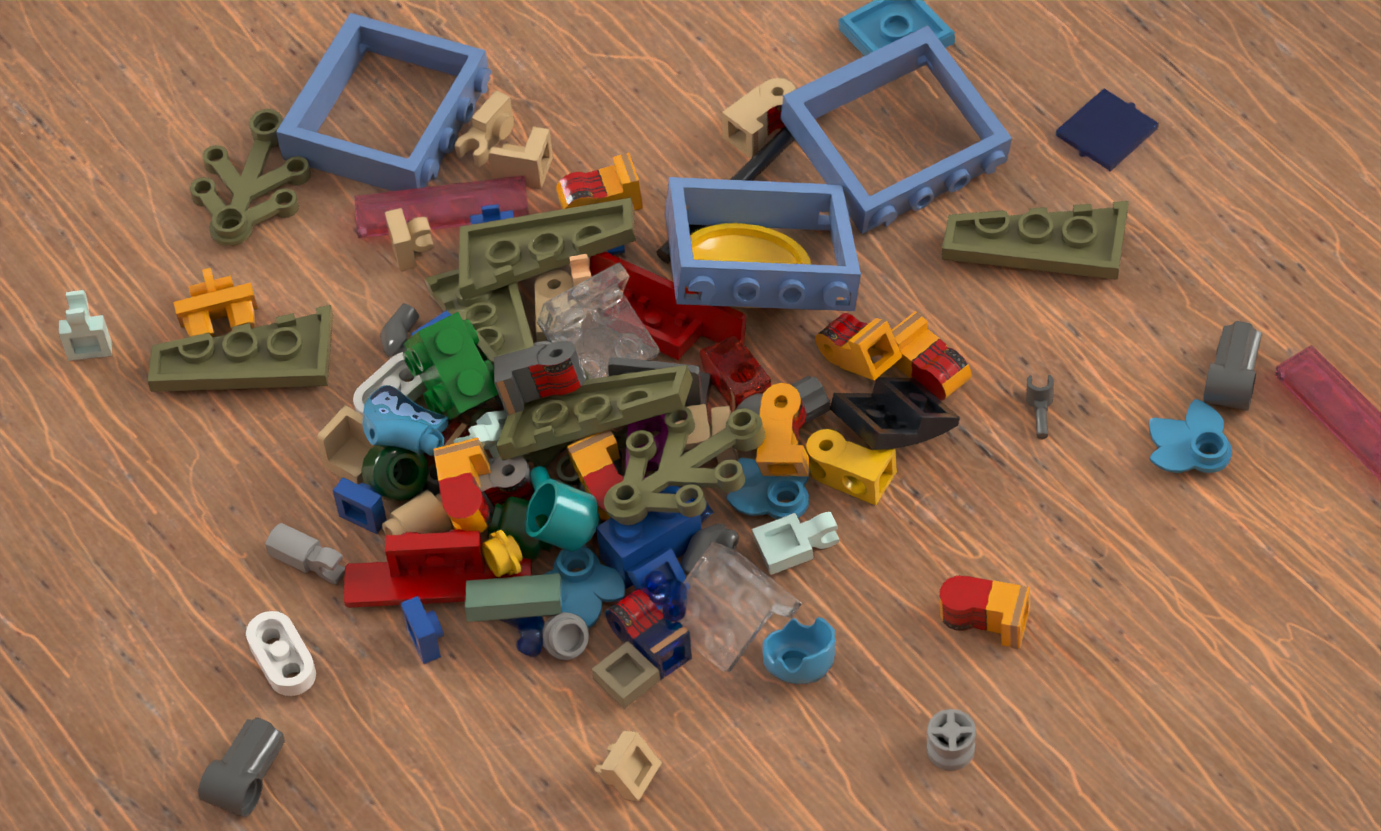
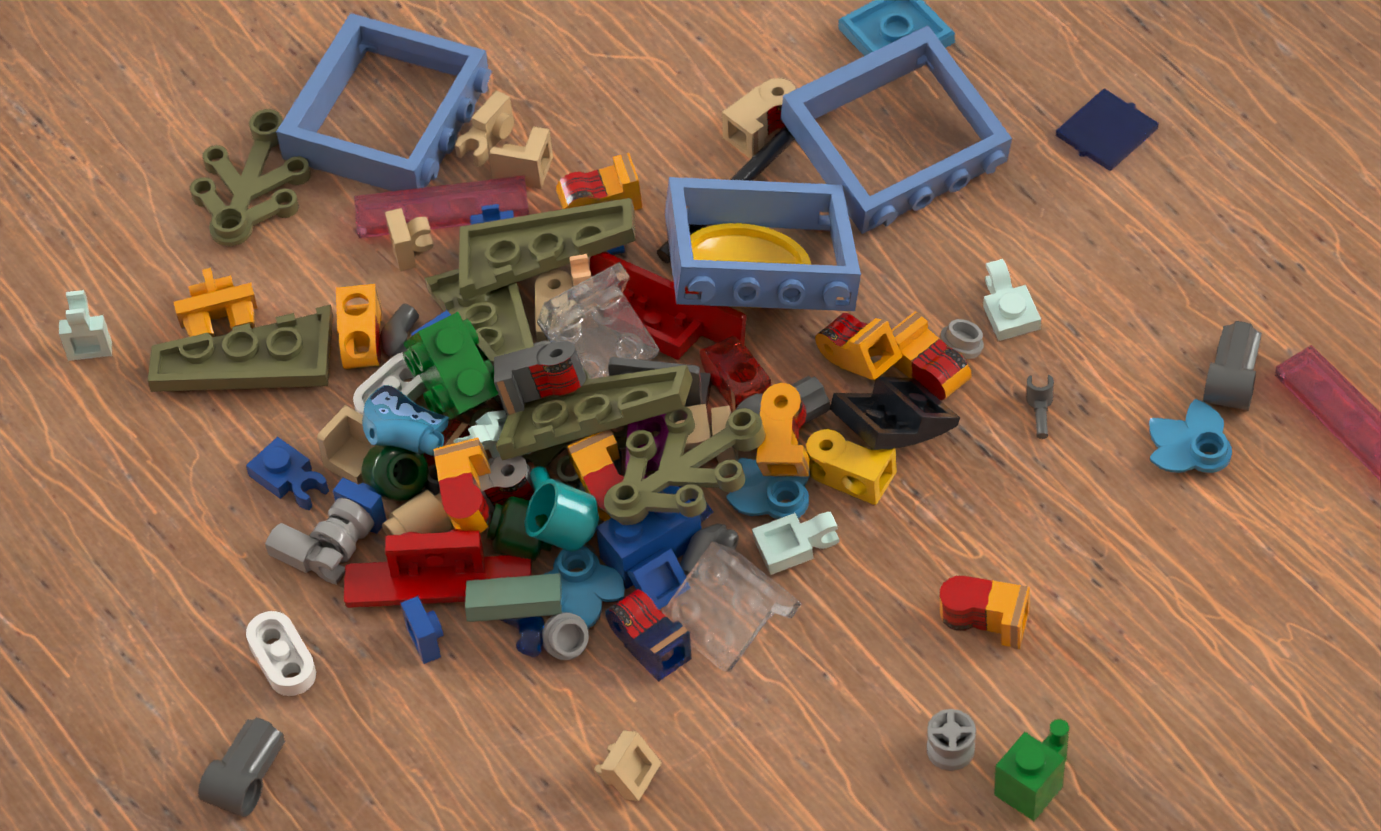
(284, 470): none -> blue plate
(344, 527): none -> light grey wheel
(359, 326): none -> light orange leg
(502, 554): yellow plate -> none
(626, 674): dark tan plate -> none
(668, 594): clear blue arm -> none
(800, 651): dark azure hair -> none
(963, 337): none -> light grey plate
(1008, 308): none -> light aqua plate
(1033, 770): none -> green brick
(1058, 242): olive wing -> none

